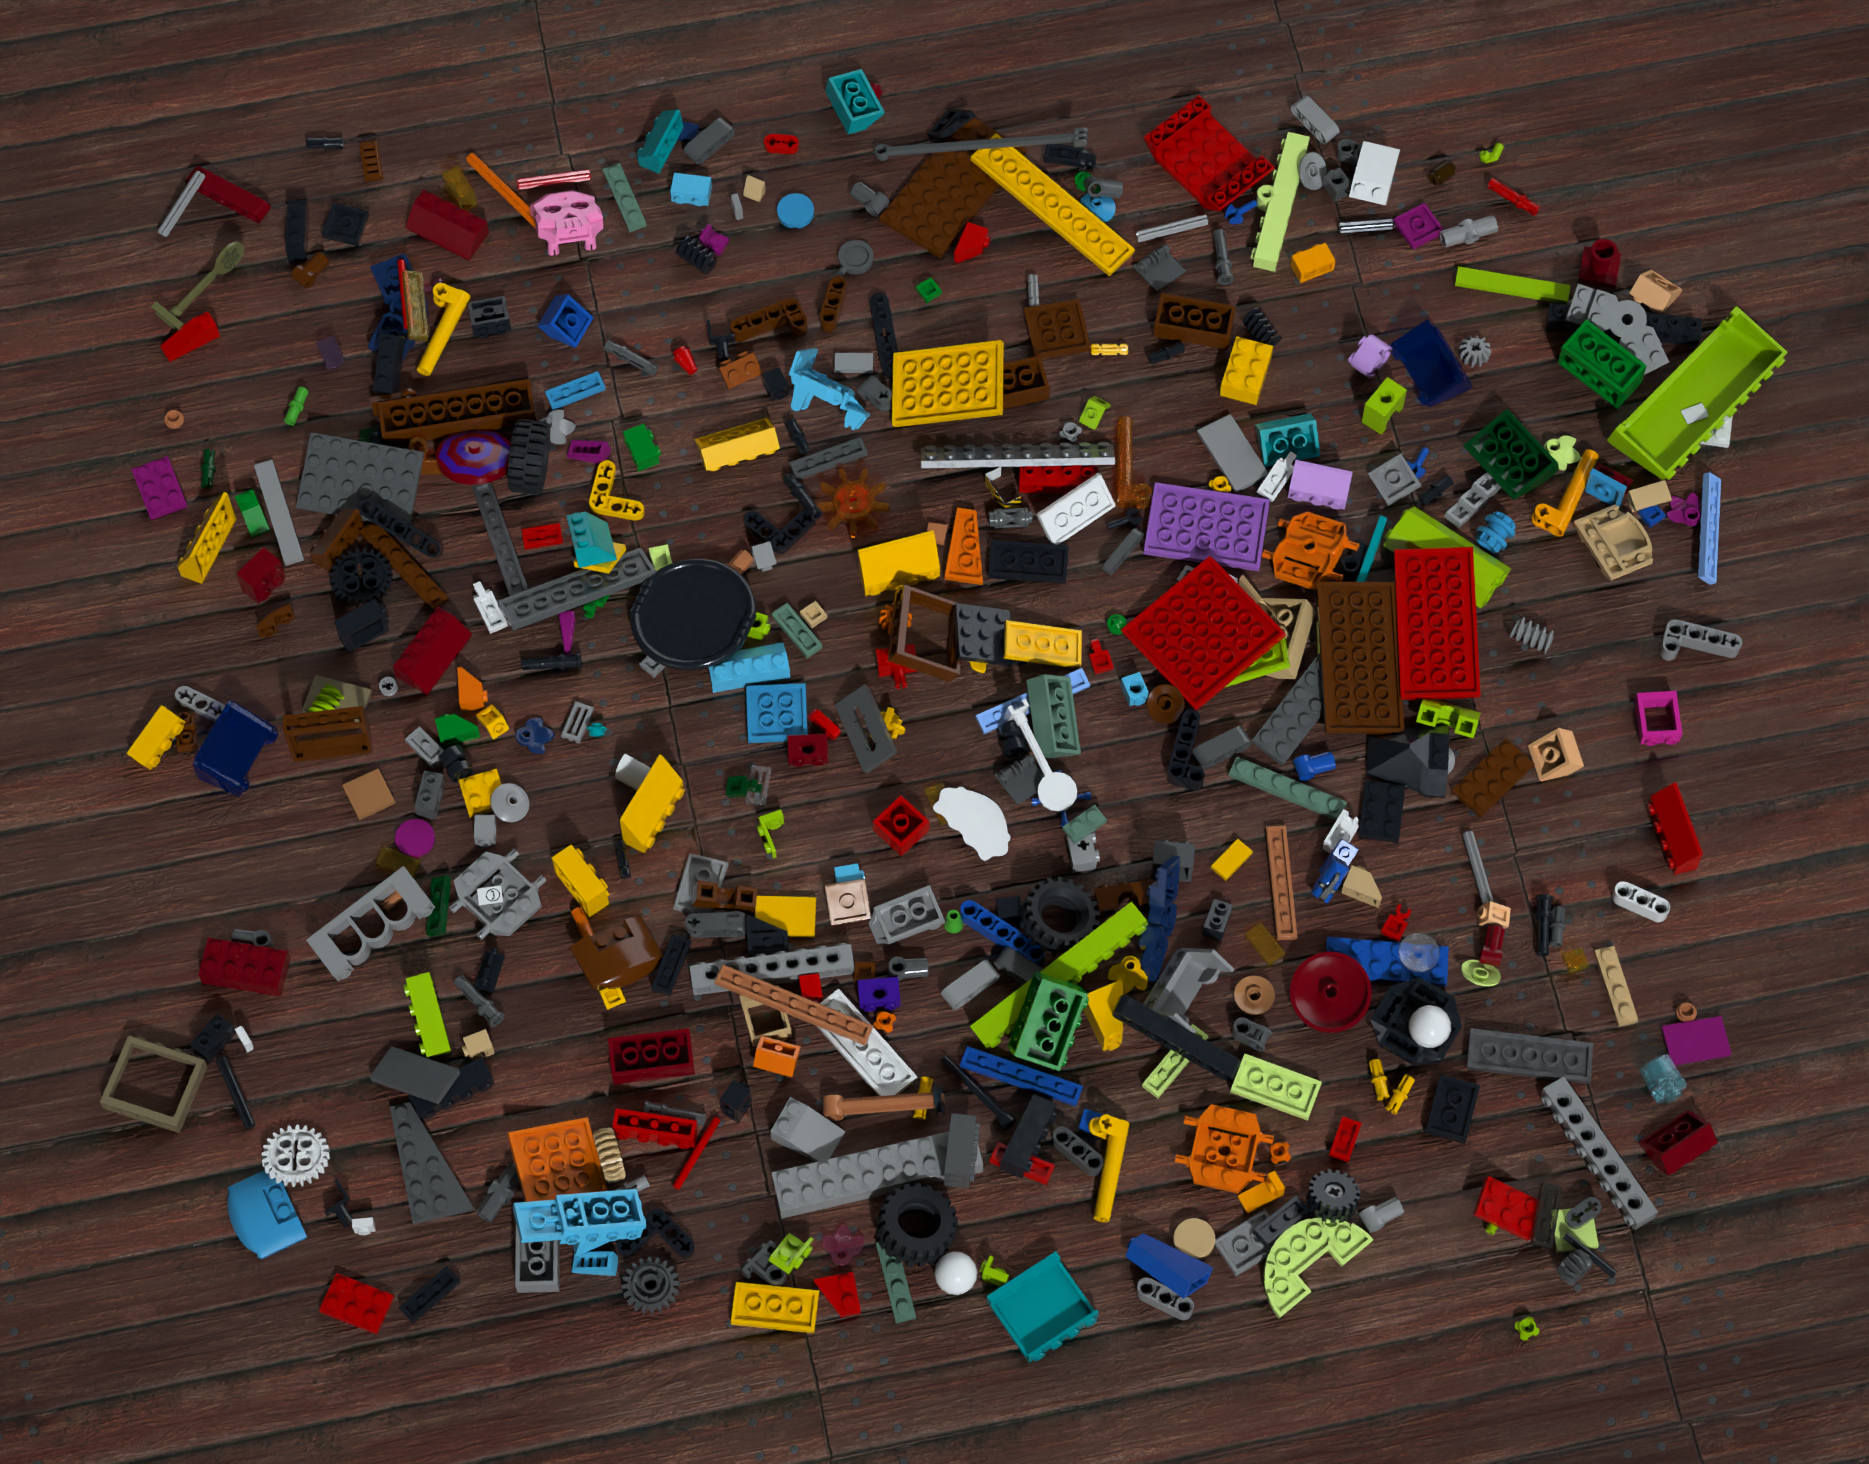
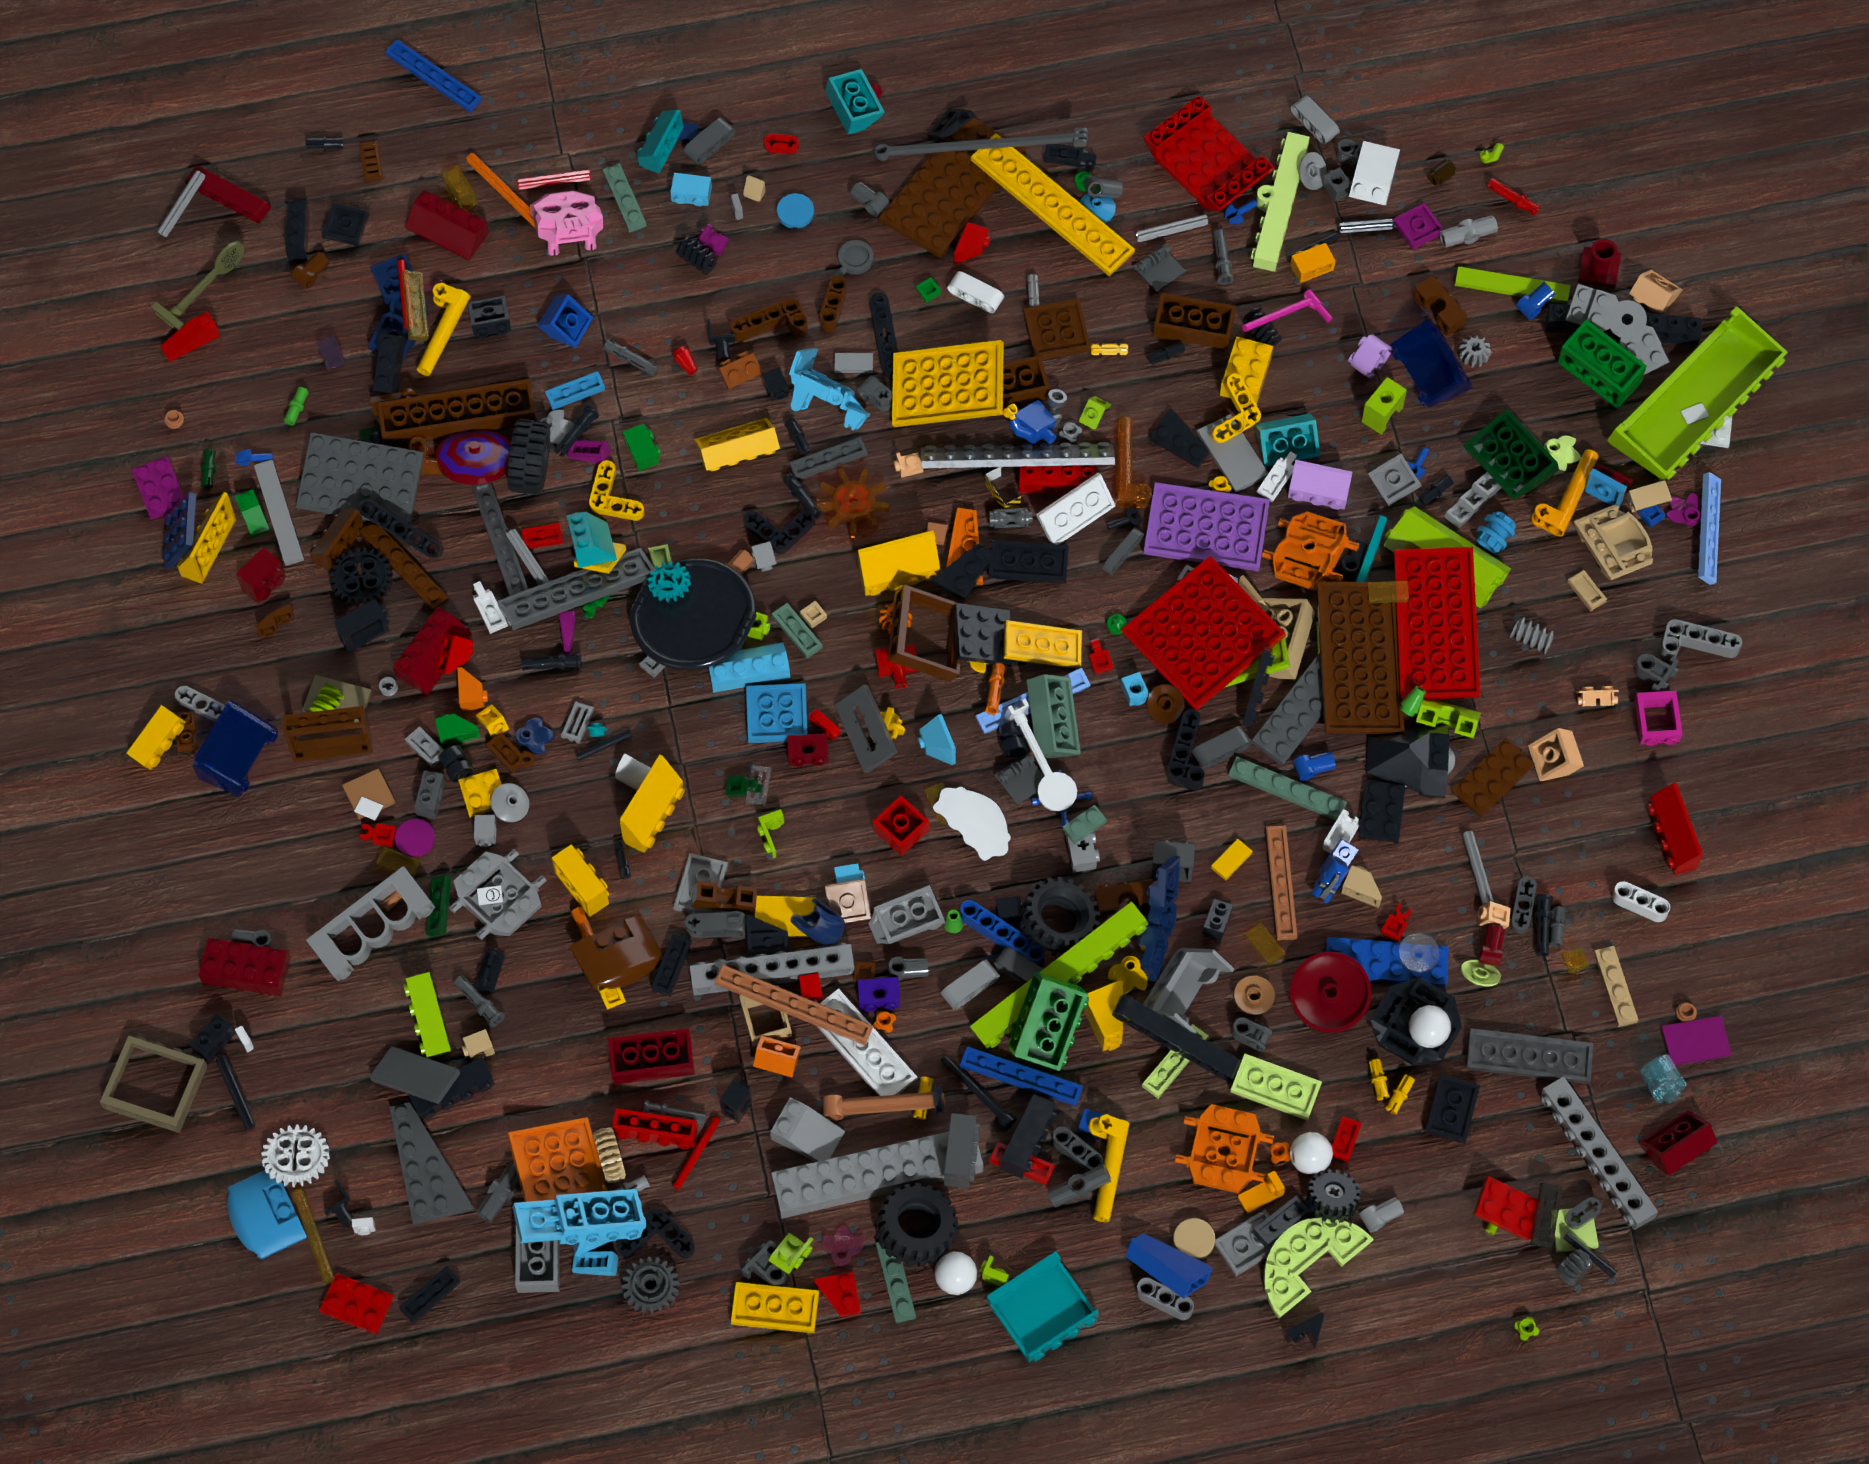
(179, 530): none -> dark blue plate
(245, 457): none -> blue bar
(313, 1236): none -> clear yellow axle
(368, 808): none -> white sticker
(382, 834): none -> red plate
(433, 76): none -> blue plate
(453, 653): none -> red slope
(509, 754): none -> reddish brown hinge
(527, 557): none -> light grey axle
(581, 425): none -> black pin
(603, 745): none -> black bar
(669, 581): none -> teal gear
(820, 925): none -> dark blue hair
(908, 464): none -> light nougat bracket
(937, 740): none -> medium azure slope
(964, 572): none -> black wing
(975, 292): none -> white beam
(996, 682): none -> orange pin
(1035, 420): none -> blue torso
(1091, 1180): none -> dark grey piece
(1179, 440): none -> black wing
(1242, 415): none -> yellow beam
(1260, 680): none -> black plate
(1309, 299): none -> dark pink bar
(1309, 1327): none -> black slope
(1311, 1153): none -> white piece
(1328, 239): none -> black bar
(1388, 592): none -> clear yellow tile
(1412, 701): none -> bright green cone
(1431, 293): none -> reddish brown arch
(1517, 911): none -> dark grey beam
(1531, 304): none -> blue piece
(1587, 590): none -> tan tile
(1605, 696): none -> light nougat hinge
(1657, 673): none -> dark grey pin

